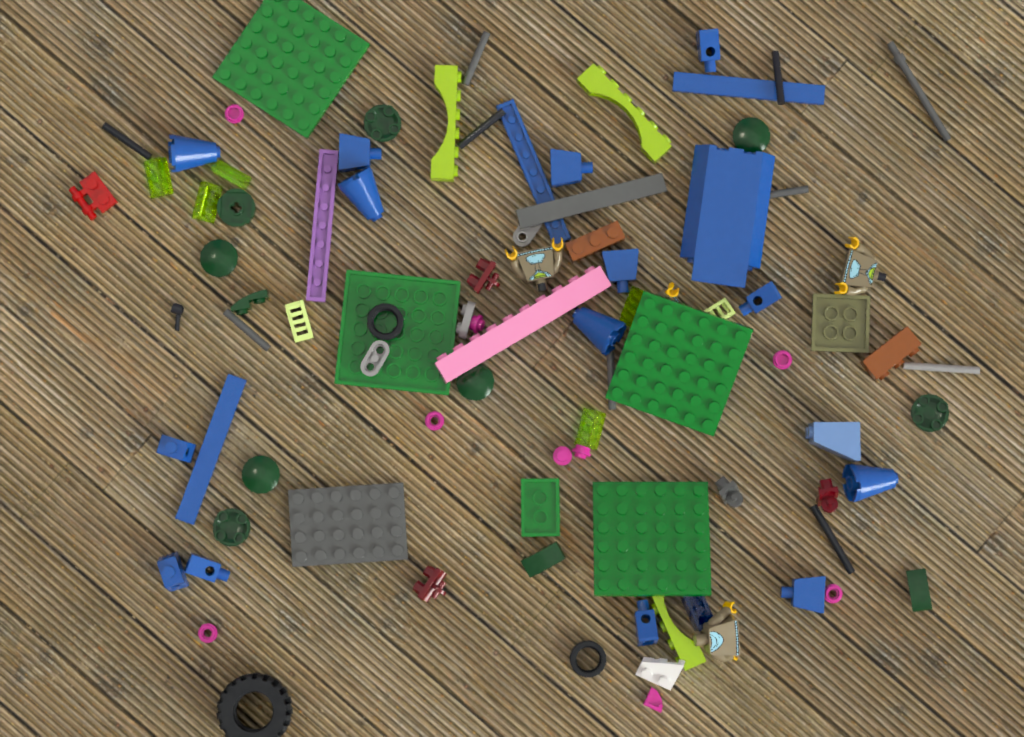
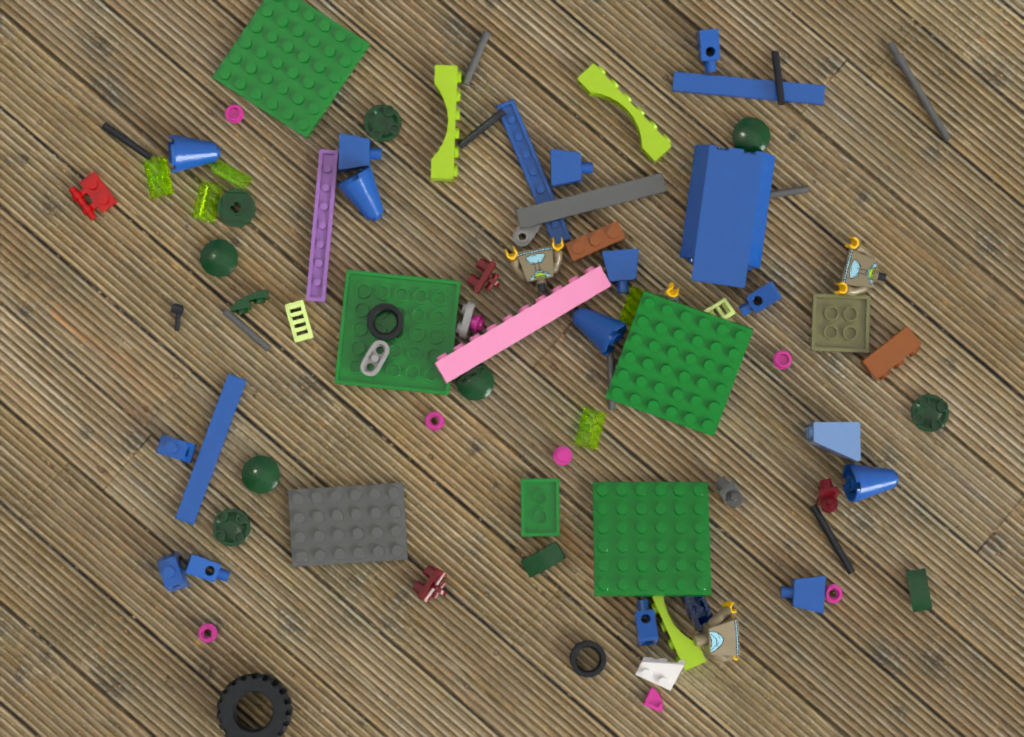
(581, 451): dark pink plate -> none
(941, 367): light grey bar -> none

